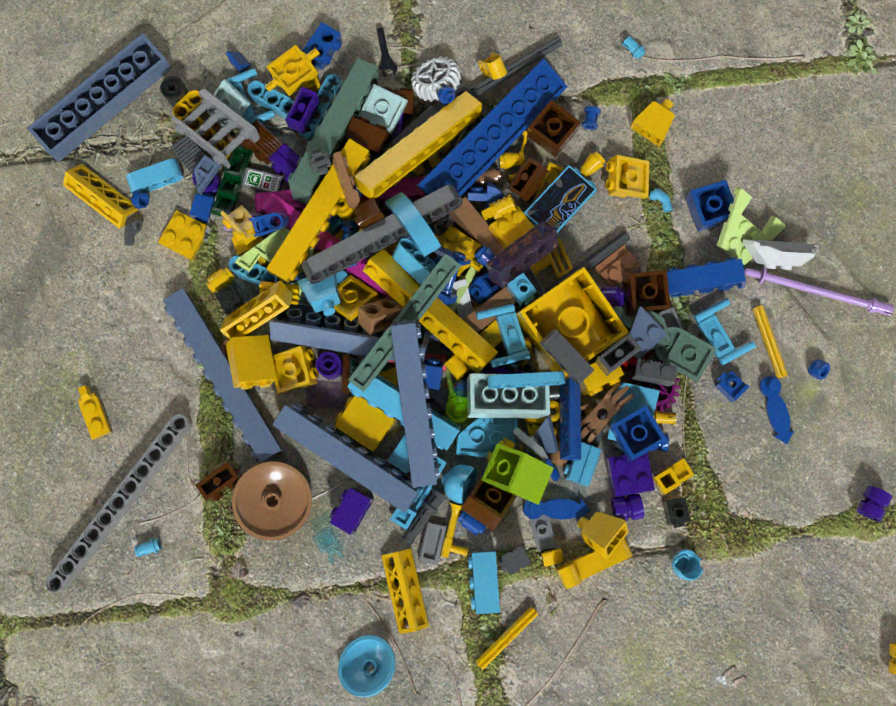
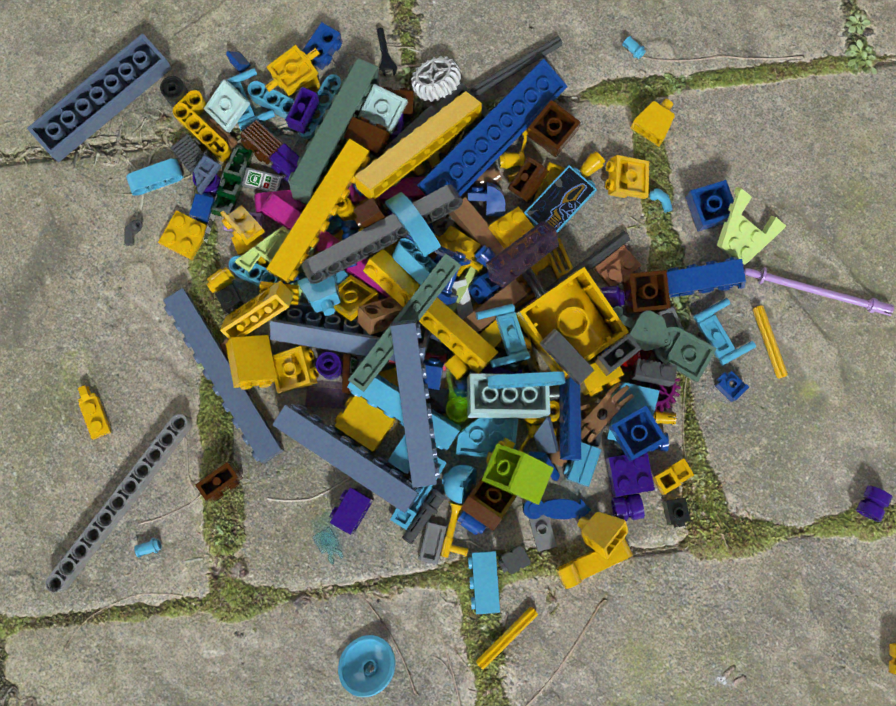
(96, 197): yellow fence -> none
(140, 199): blue plate -> none
(221, 111): light grey fence -> none
(266, 224): blue piece -> none
(271, 500): medium nougat dish -> none
(319, 162): dark grey gear -> none
(346, 181): medium nougat hinge -> none
(408, 591): yellow fence -> none
(446, 94): blue plate -> none
(493, 66): yellow piece -> none
(499, 208): yellow hinge -> none
(522, 290): medium azure brick -> none
(530, 444): light grey plate -> none
(552, 556): yellow slope -> none
(591, 117): blue bush -> none
(645, 332): sand blue wing -> none
(687, 565): medium azure hair -> none
(776, 408): blue brick -> none
(780, 253): white wedge -> none
(819, 369): blue tile -> none

